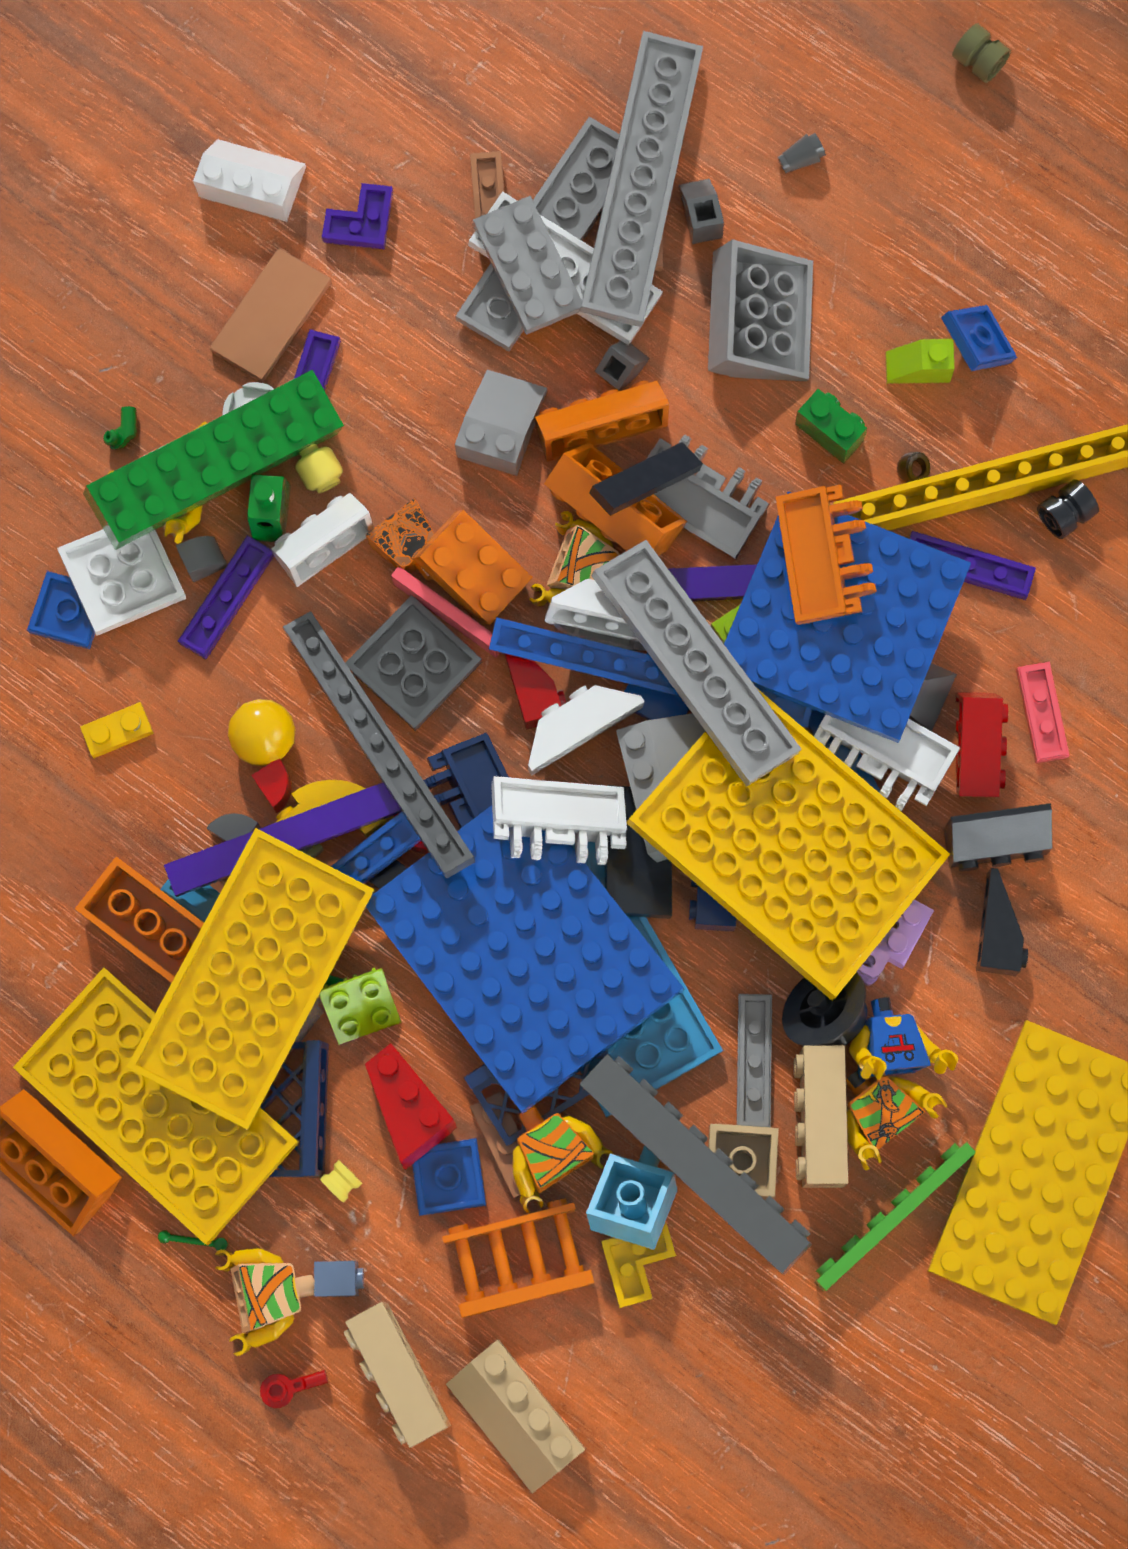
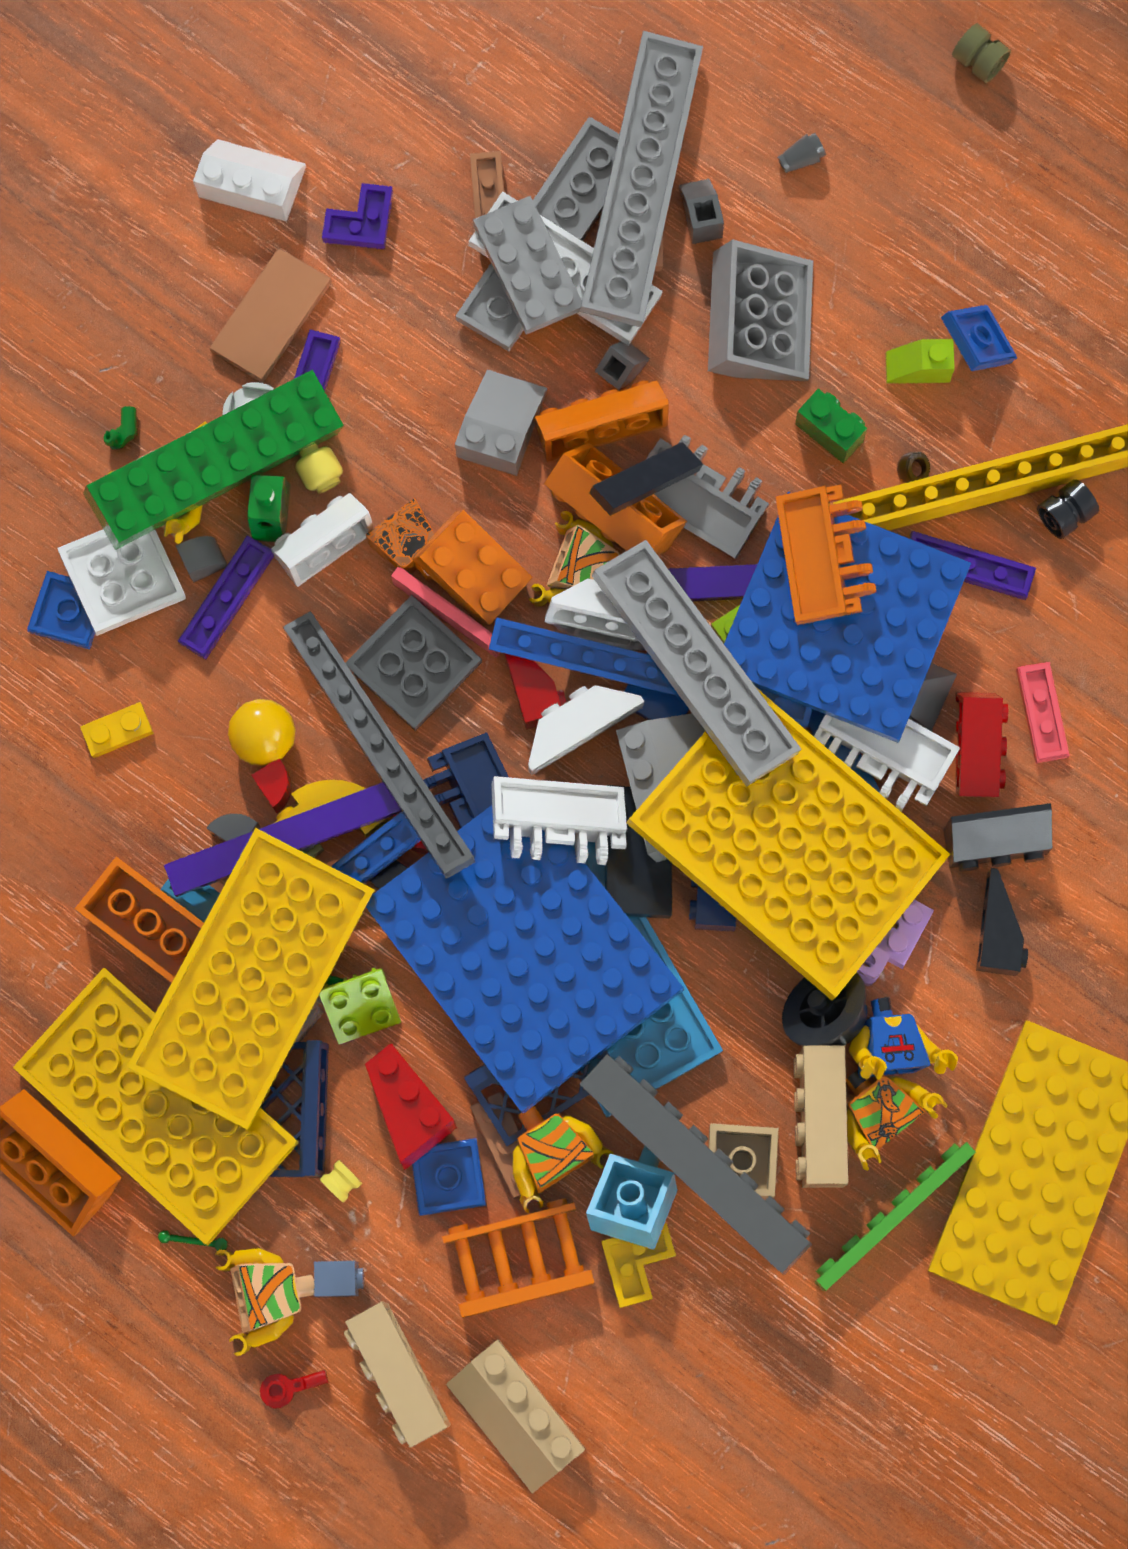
(754, 1060): light grey tile -> none

